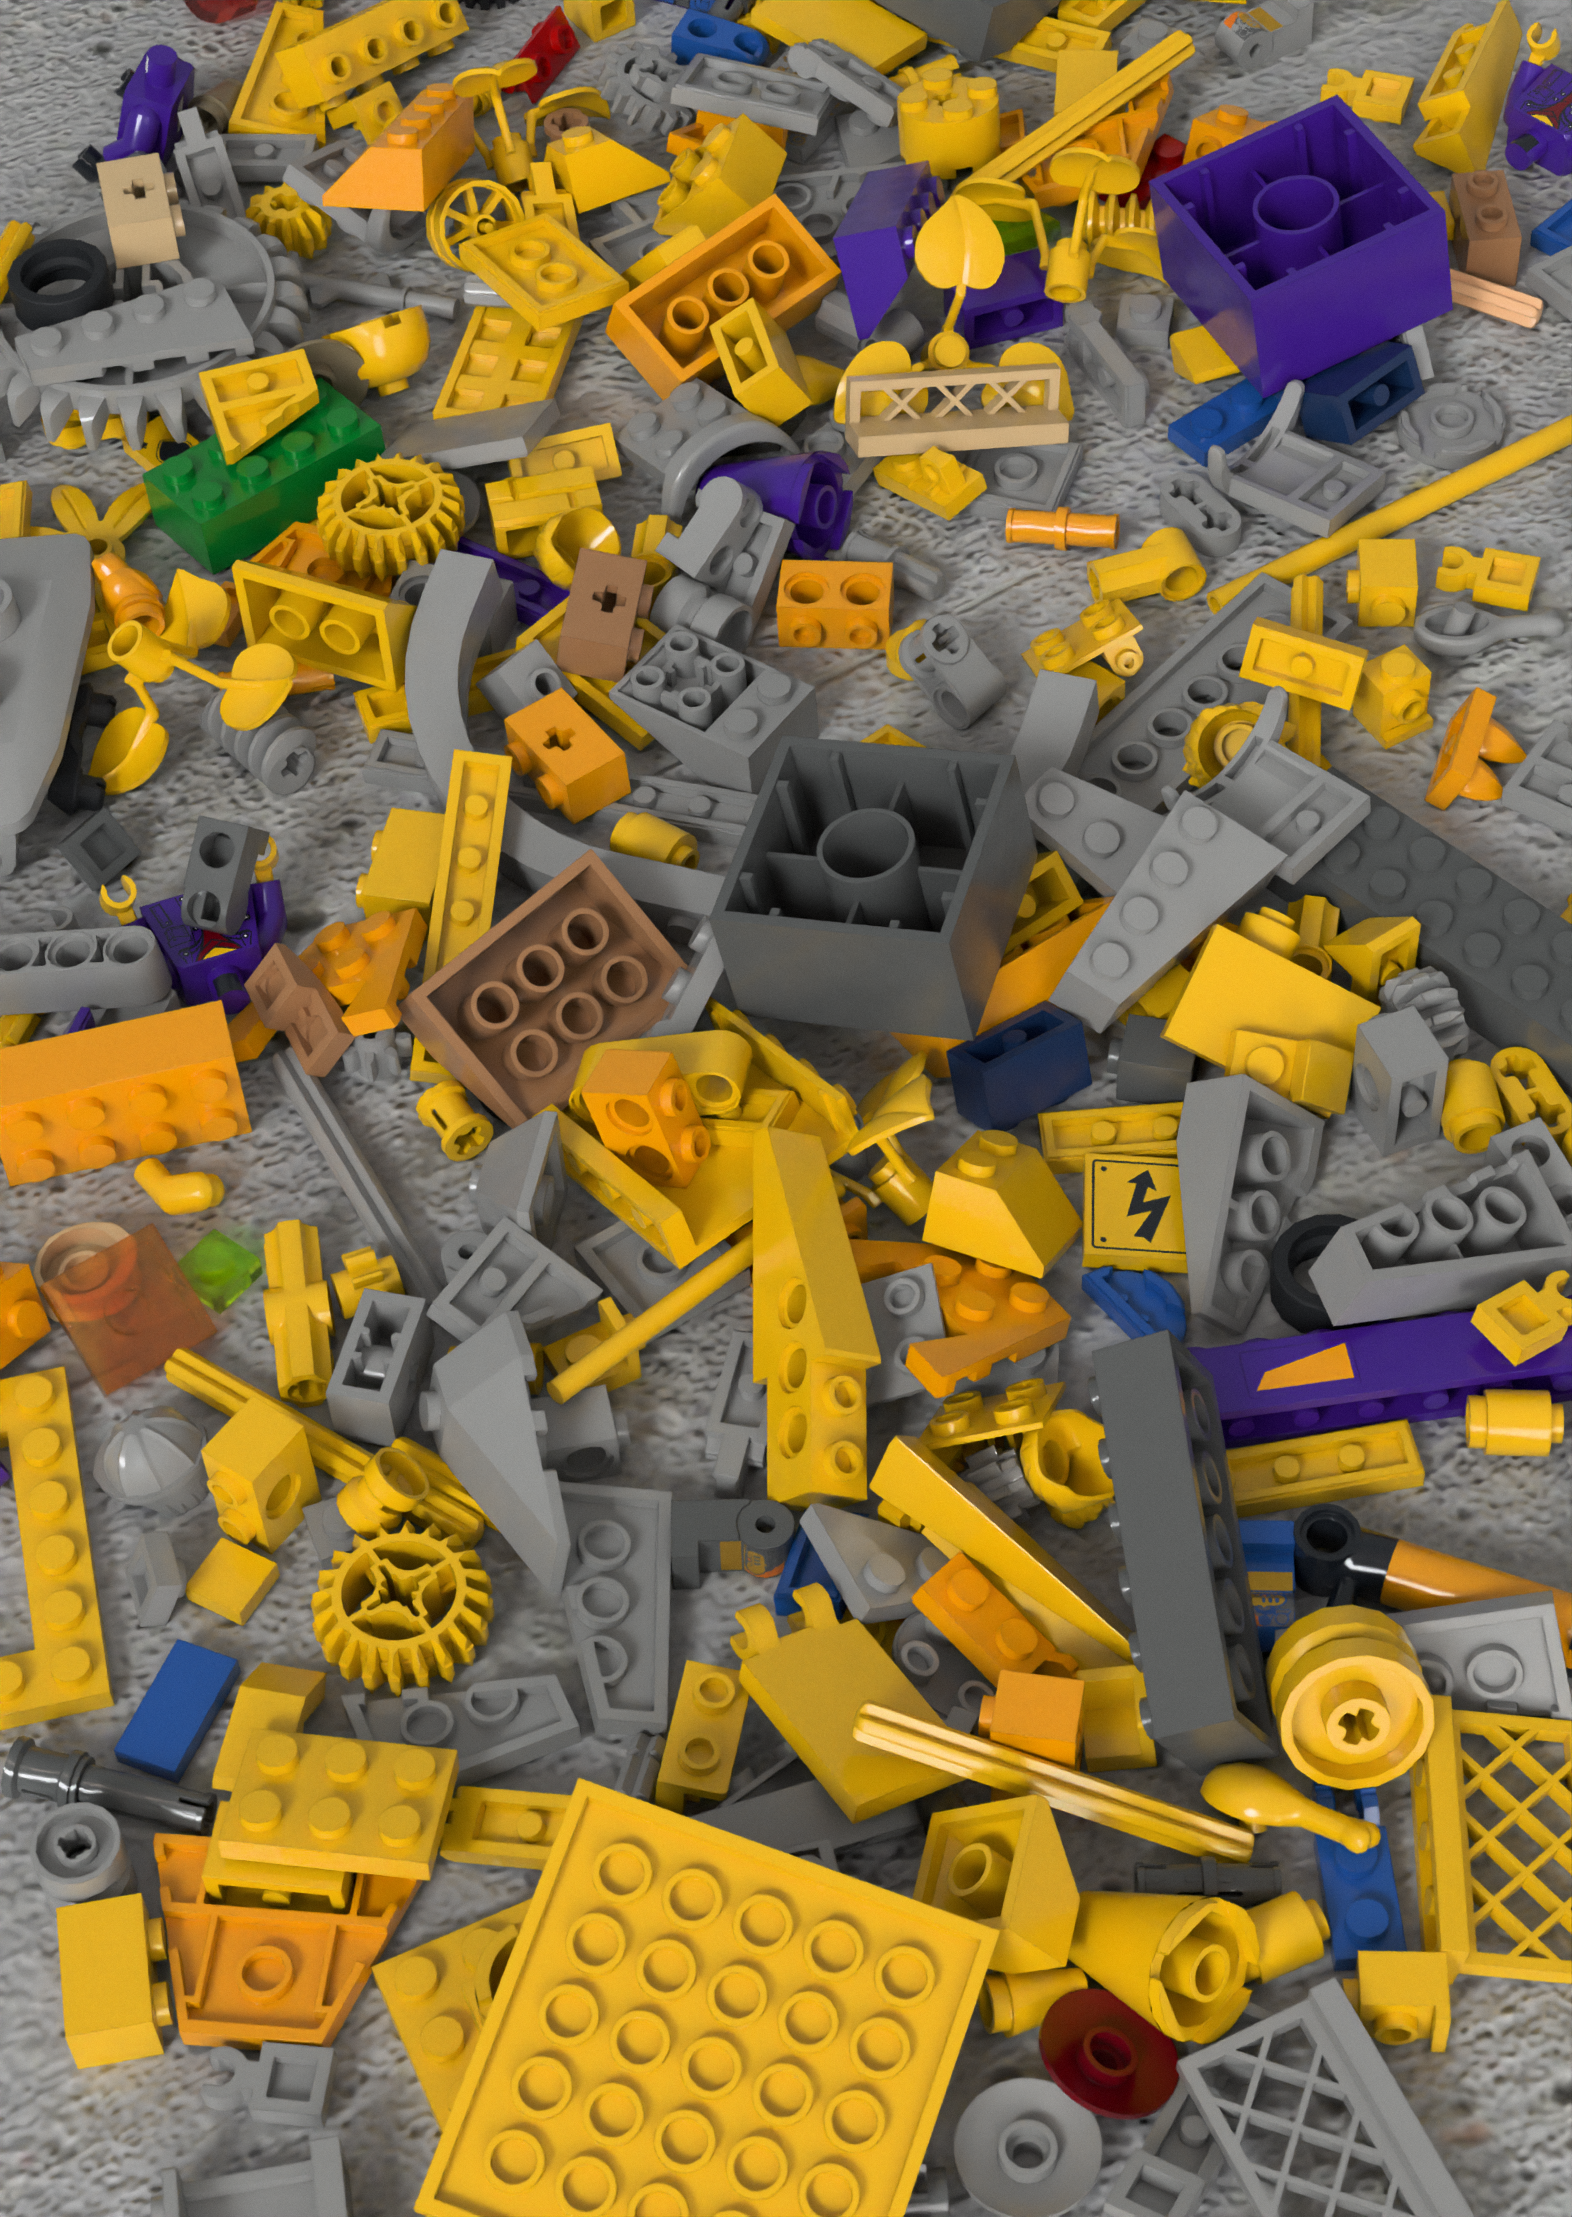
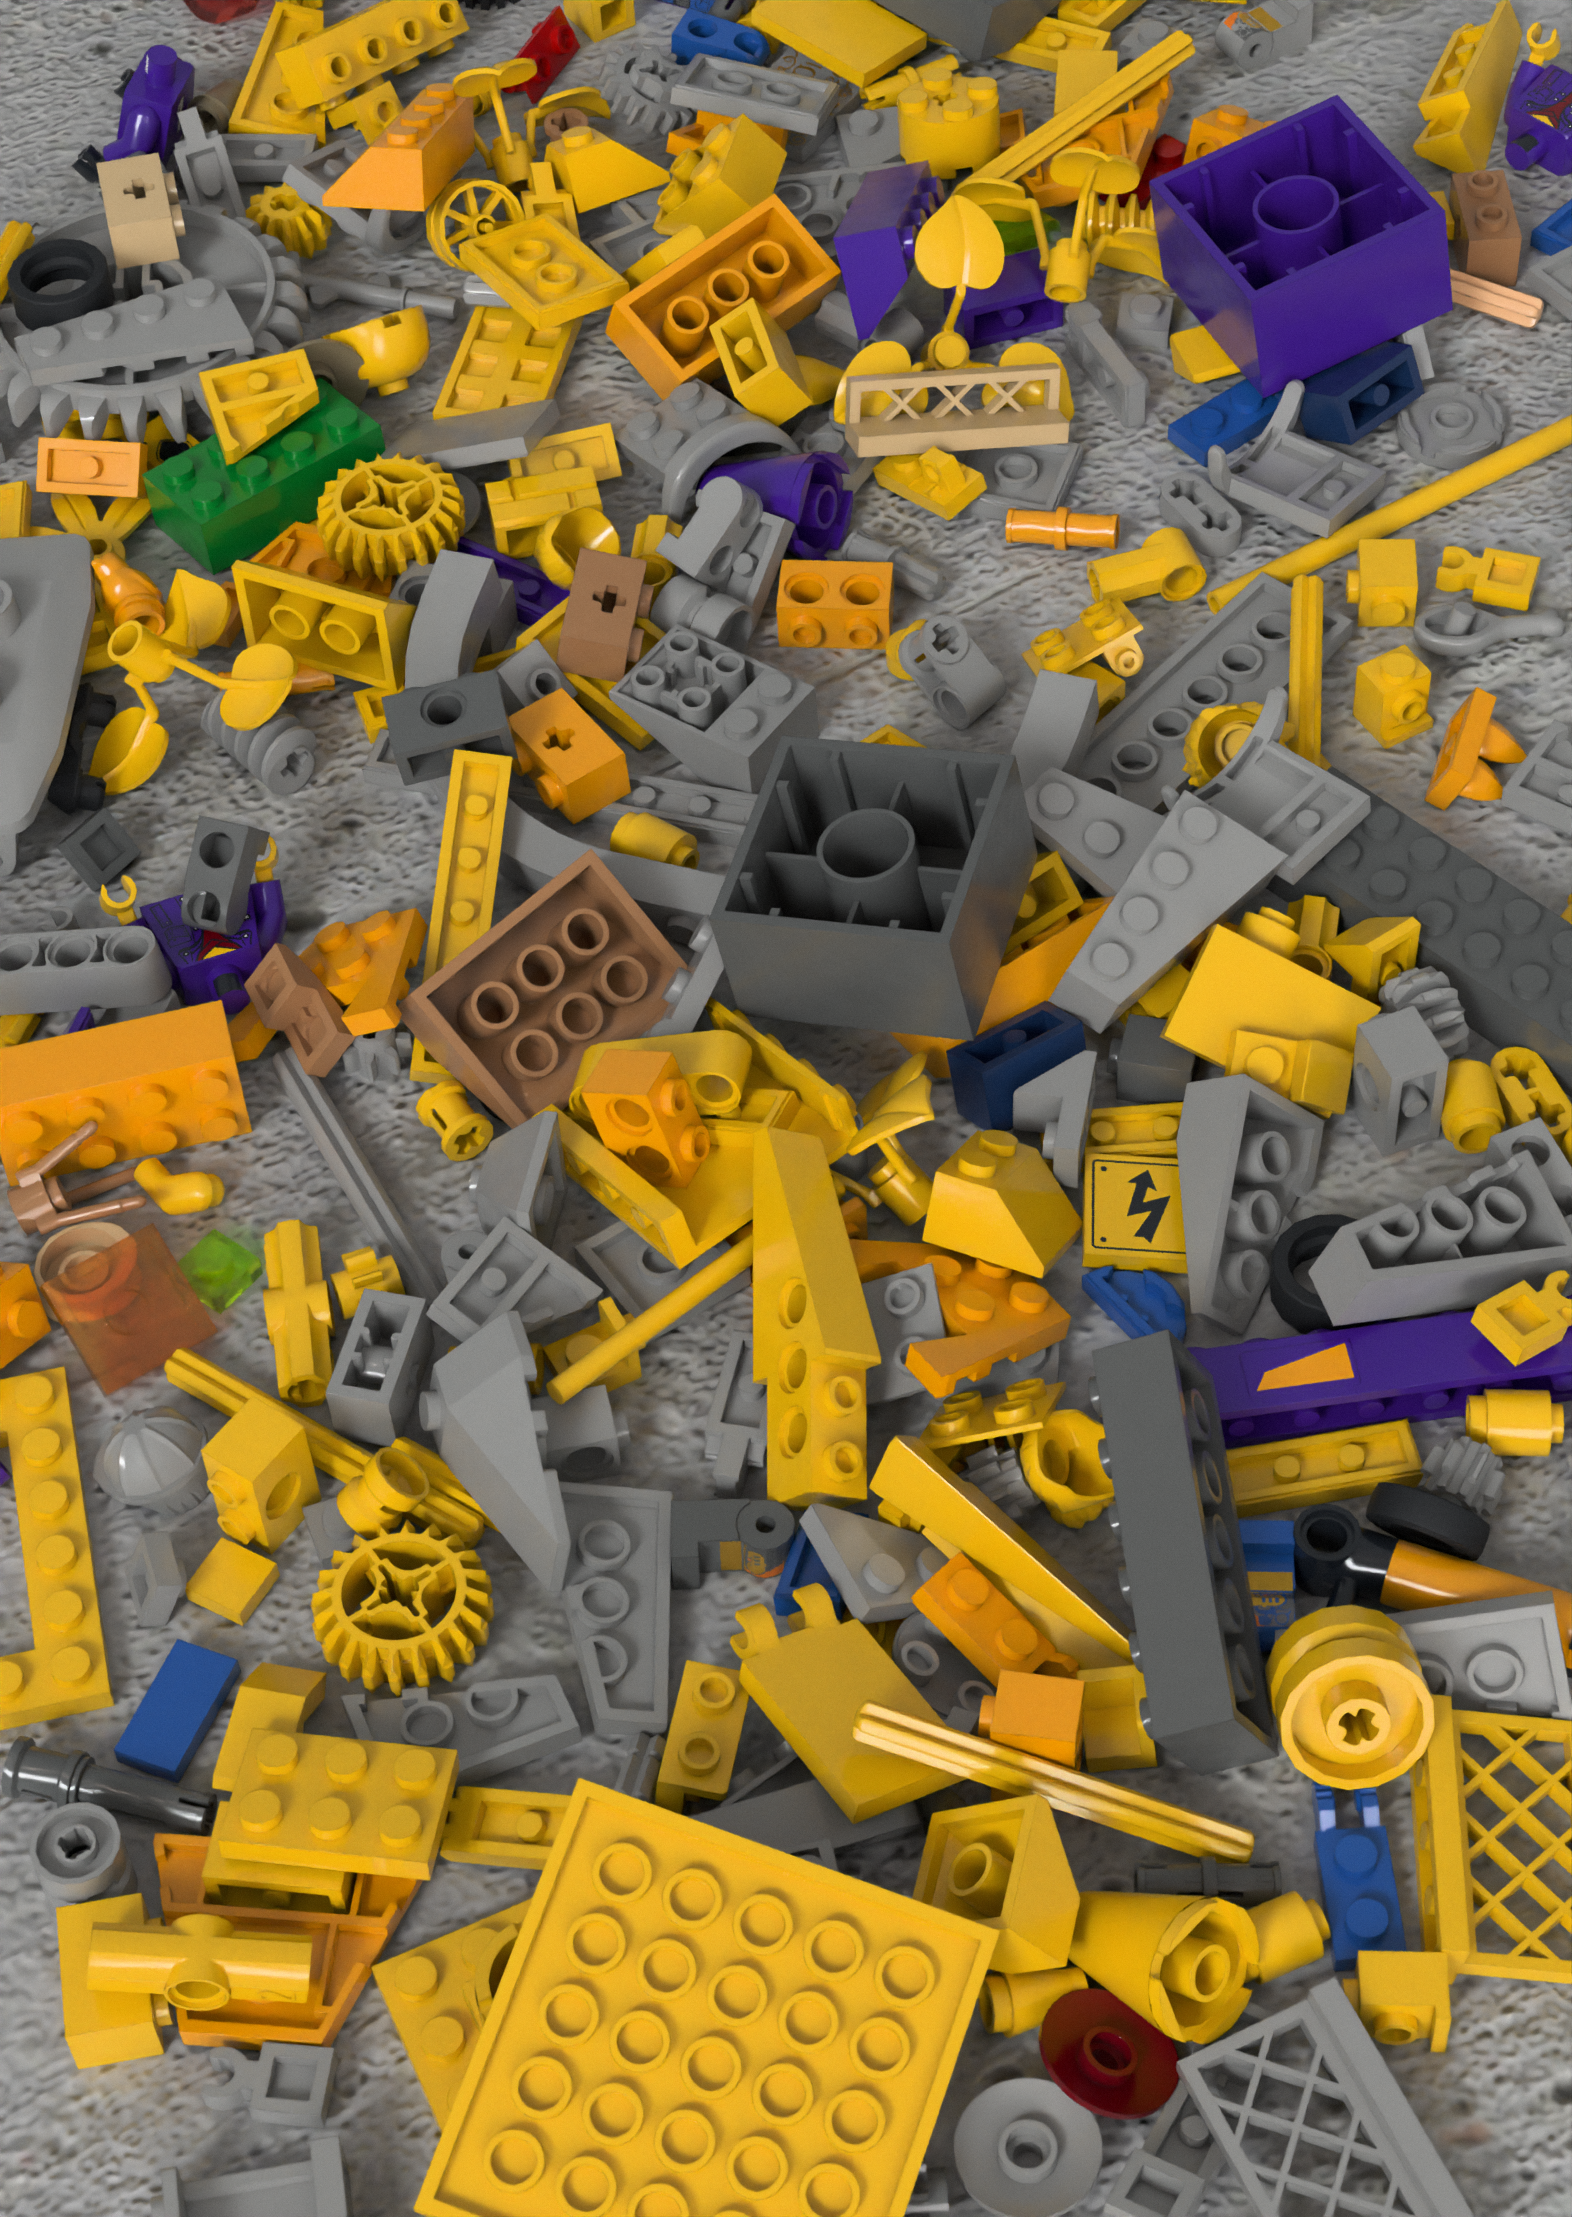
(45, 1204): none -> medium nougat plant
(91, 467): none -> light orange tile
(199, 1962): none -> yellow piece
(403, 865): yellow brick -> none
(426, 745): none -> dark grey brick
(848, 79): light grey hinge -> none
(1061, 1108): none -> light grey slope
(1266, 1798): yellow piece -> none
(1303, 663): yellow tile -> none
(1374, 96): yellow plate -> none
(1427, 1520): none -> black tyre
(1464, 1475): none -> light grey gear

